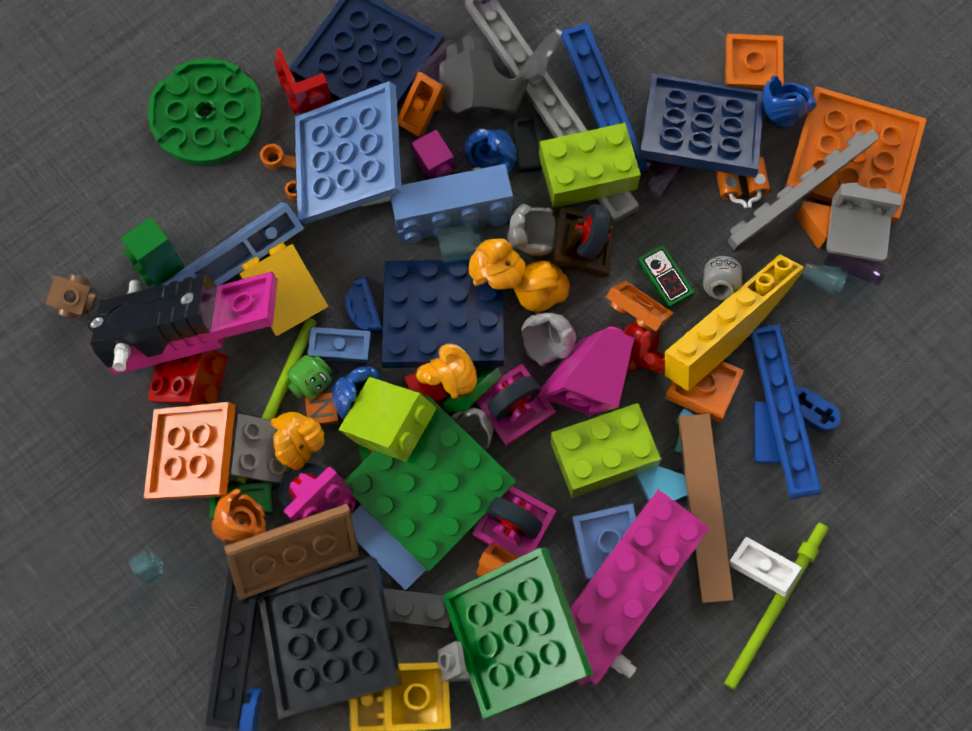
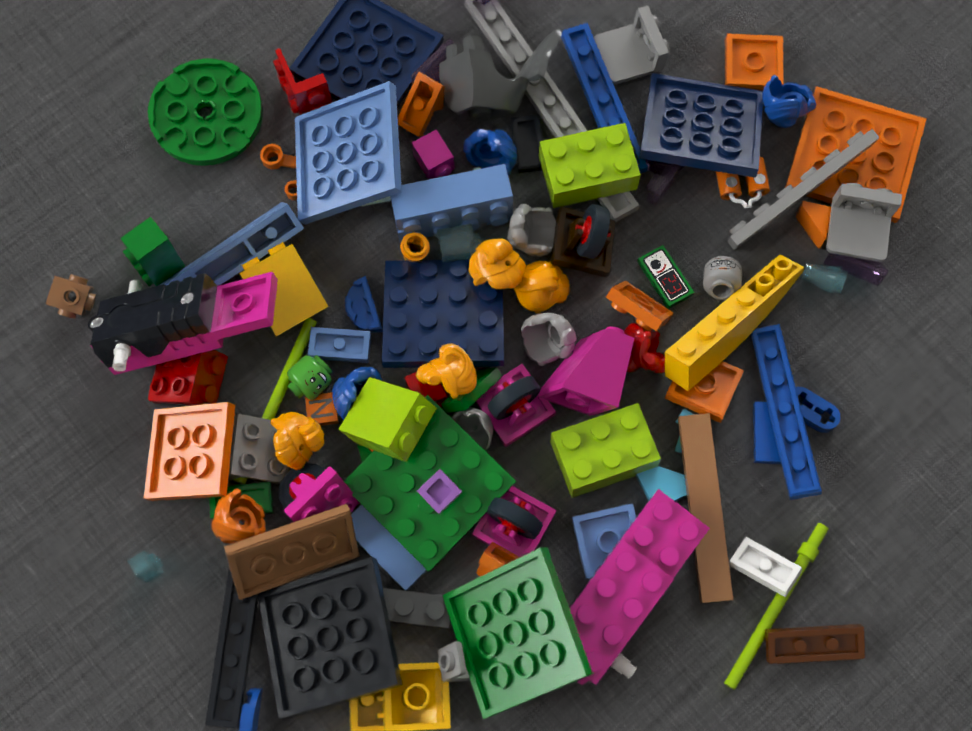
(415, 242): none -> light orange cone
(439, 491): none -> medium lavender plate
(634, 48): none -> light grey bracket
(815, 643): none -> reddish brown plate

